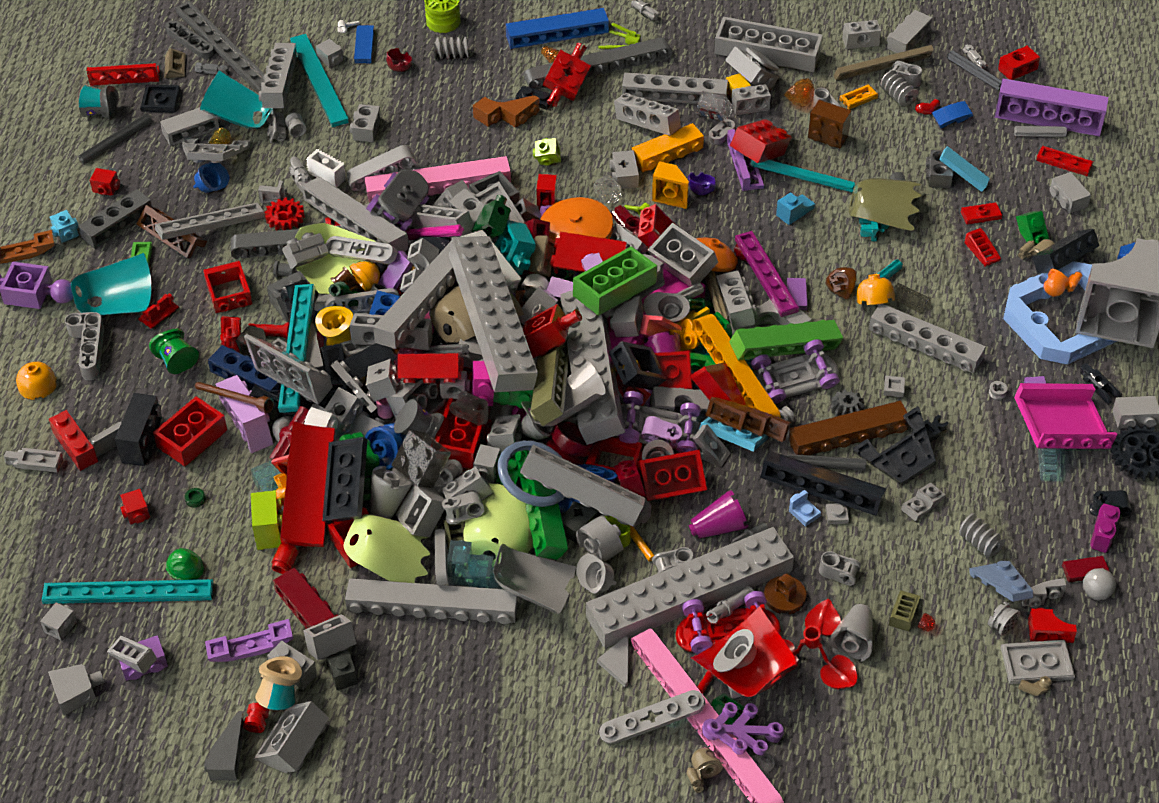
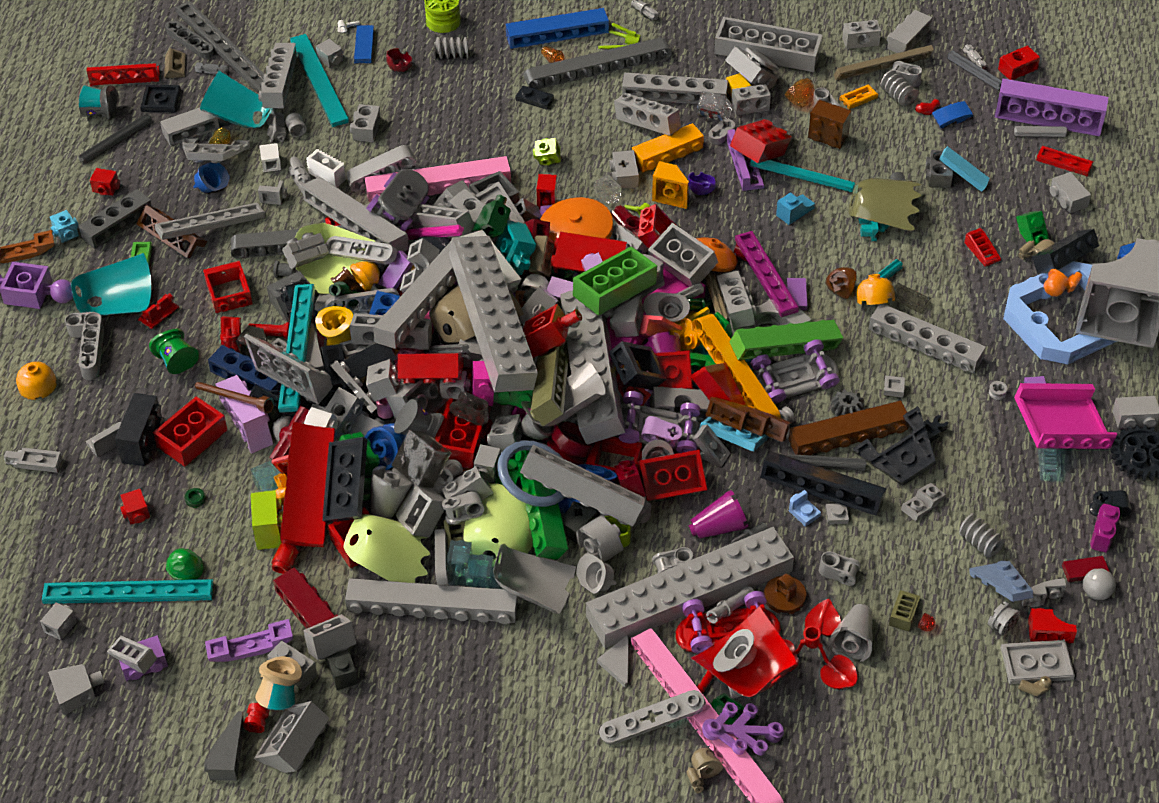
(73, 440): red brick -> none
(270, 157): none -> white brick
(285, 214): red gear -> none
(513, 112): dark orange arch -> none
(573, 67): red brick -> none
(641, 544): light orange bar -> none
(981, 213): red plate -> none
(1100, 383): black hinge -> none

